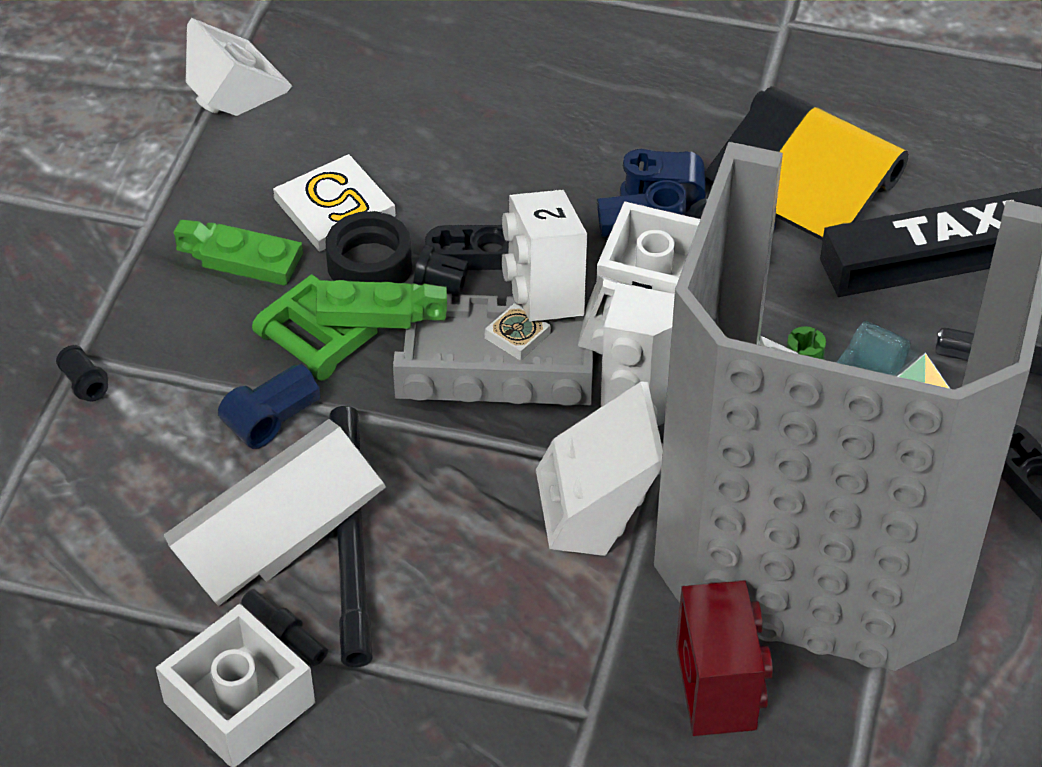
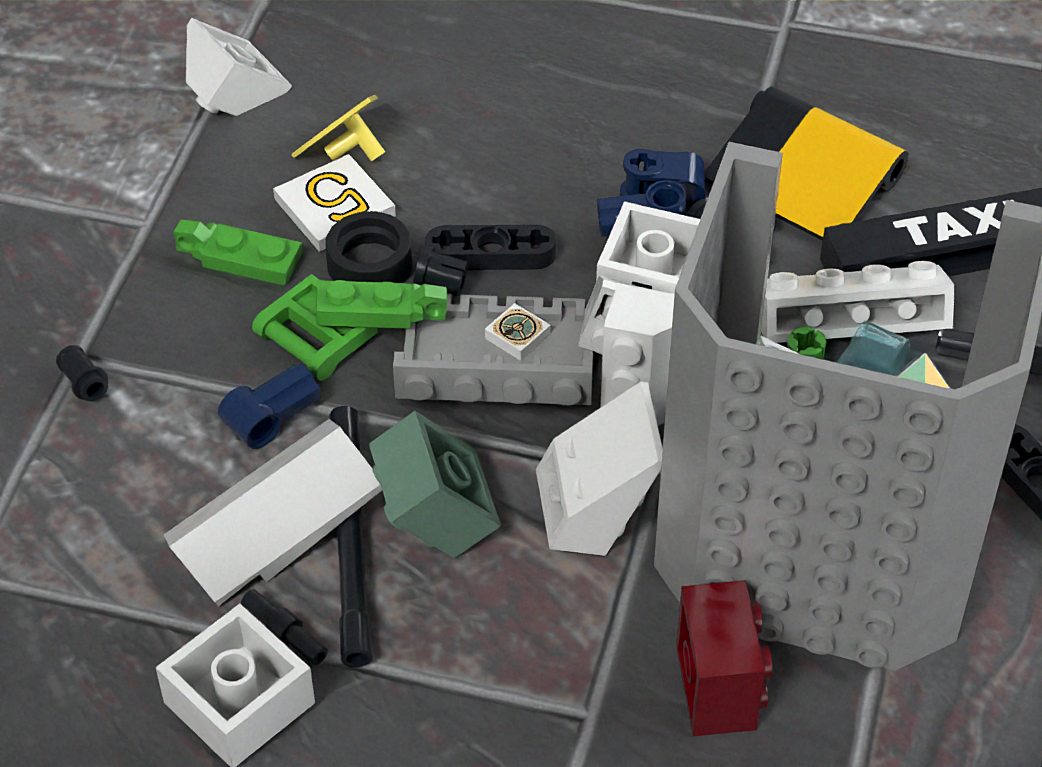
(356, 134): none -> light yellow shield
(433, 485): none -> sand green brick
(545, 255): white brick -> none
(841, 301): none -> white brick

